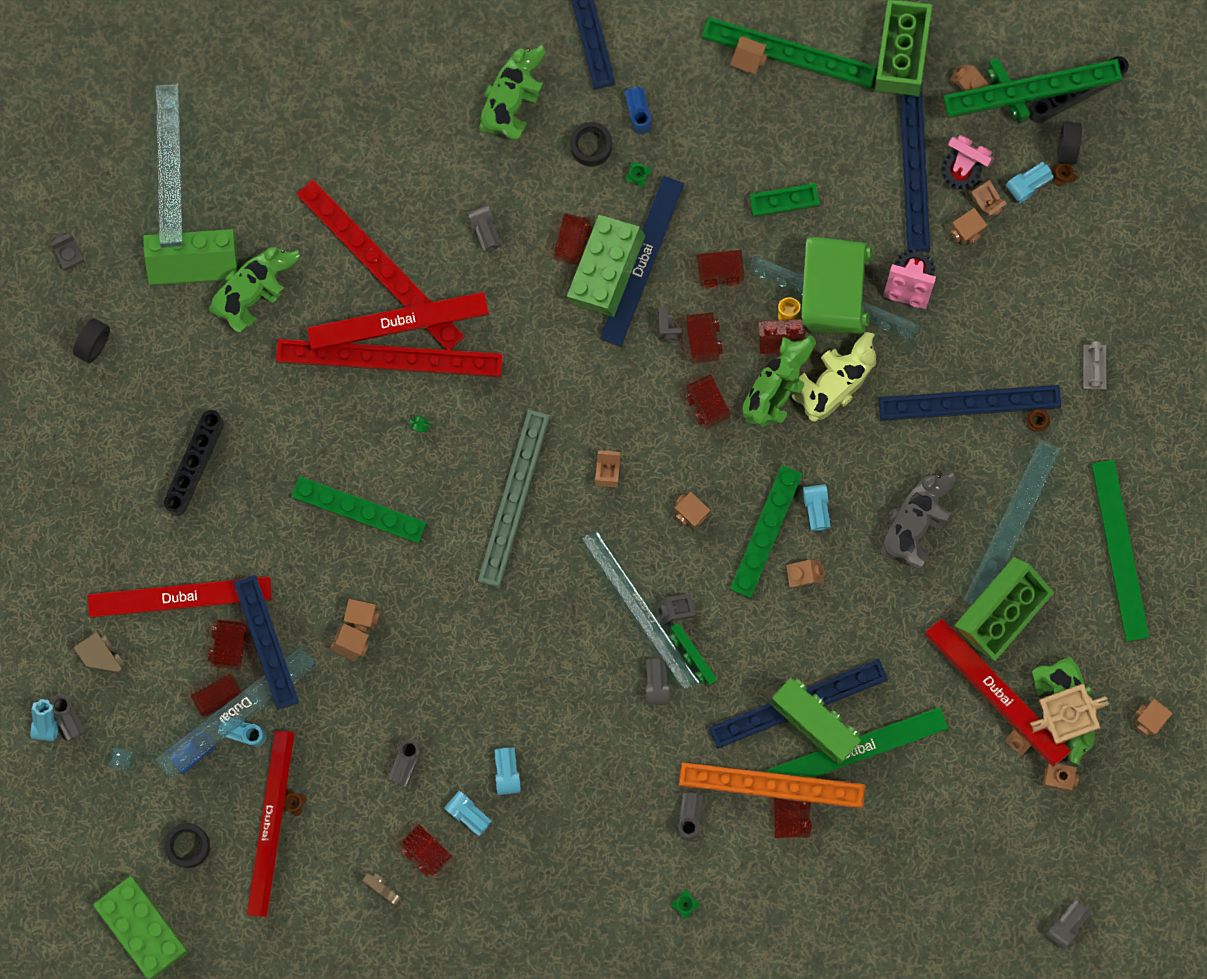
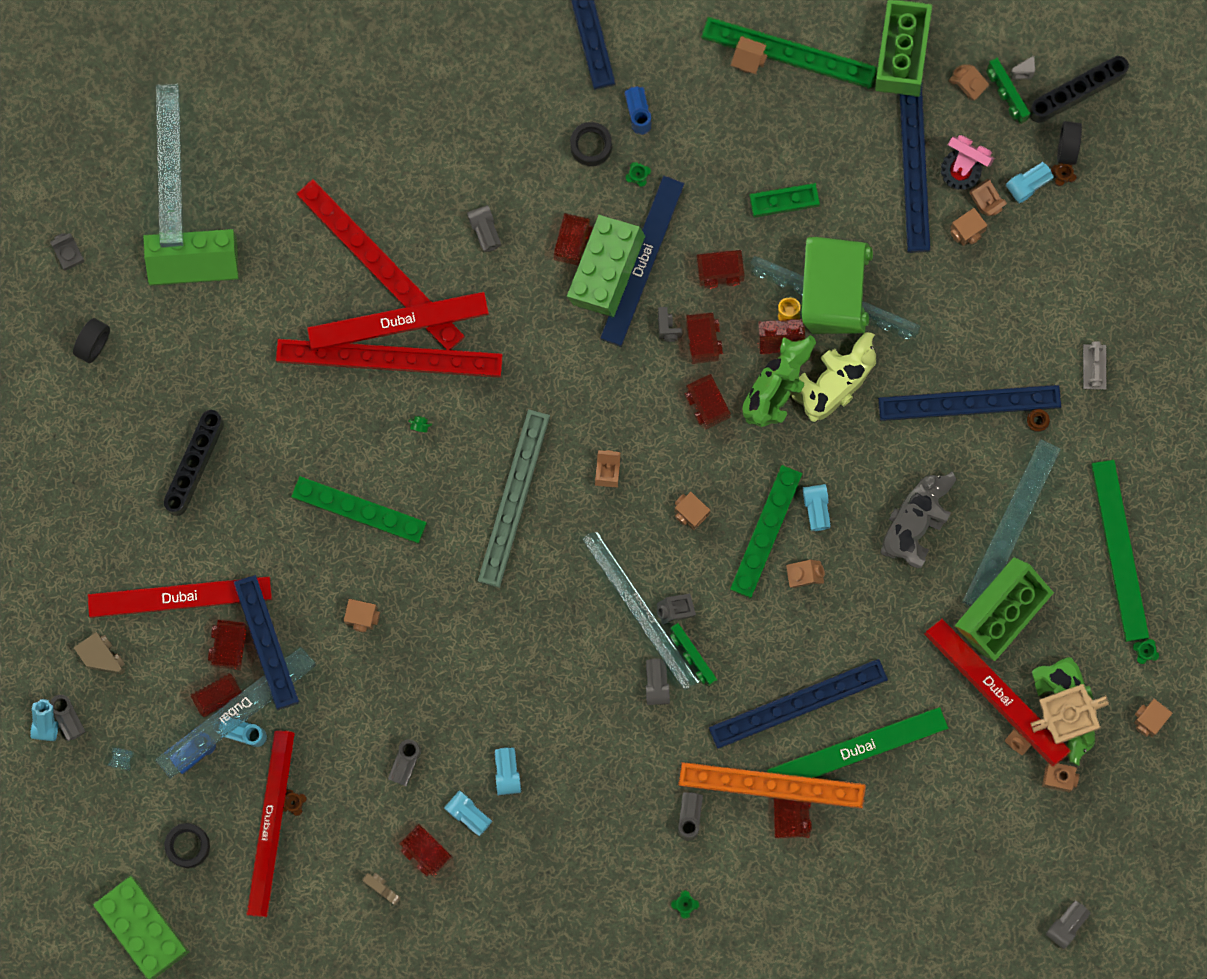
(248, 285): bright green animal -> none
(349, 642): medium nougat brick -> none
(509, 90): bright green animal -> none
(815, 721): bright green brick -> none
(911, 279): bright pink plate -> none
(1024, 70): none -> light grey slope
(1032, 88): green tile -> none
(1152, 651): none -> green plate

